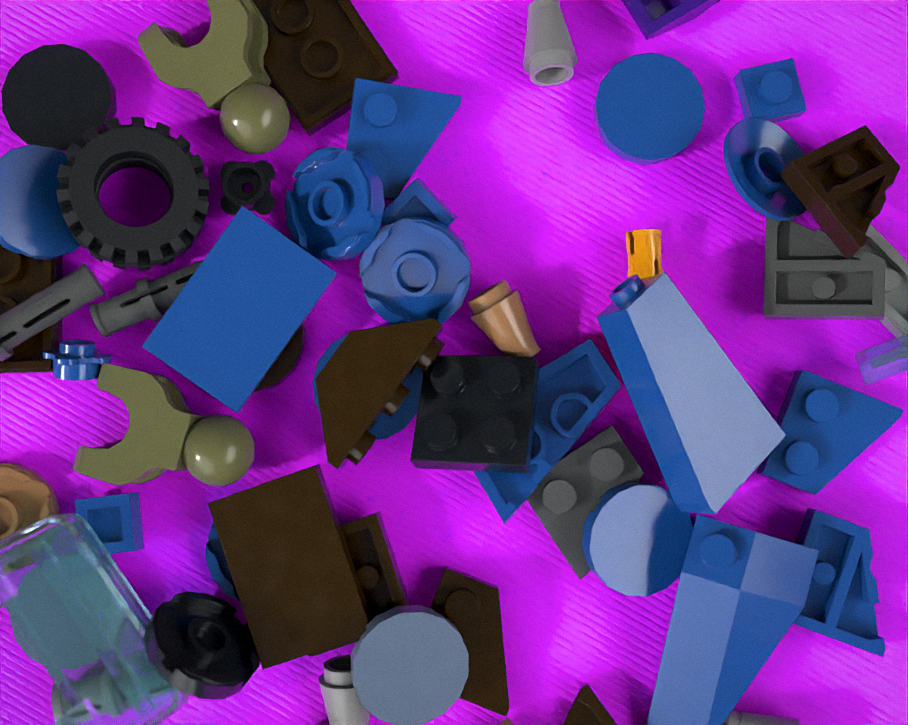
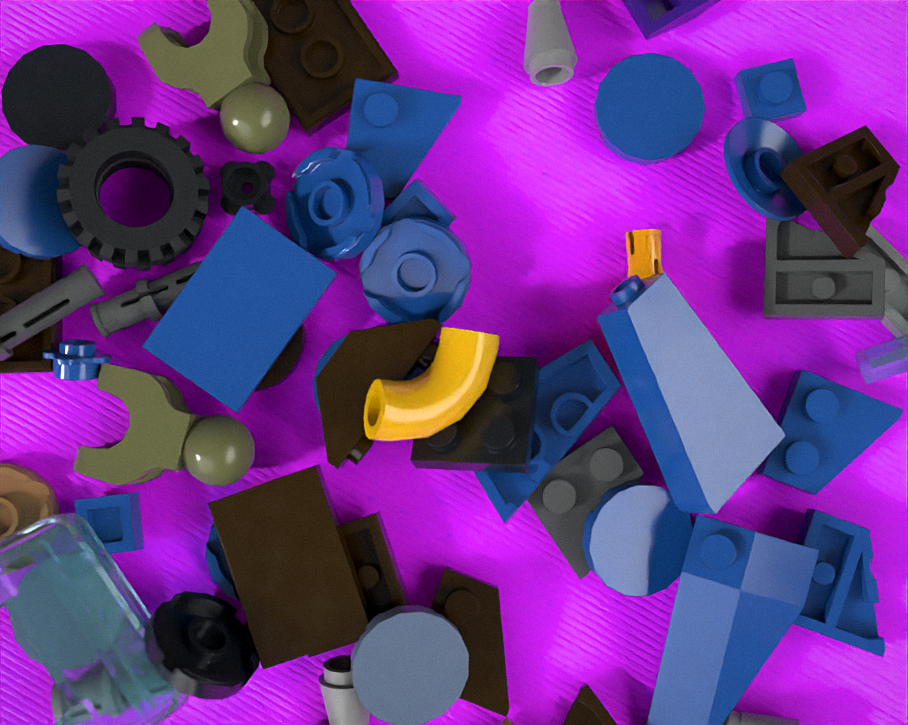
(438, 395): none -> yellow cylinder
(504, 320): medium nougat cone -> none

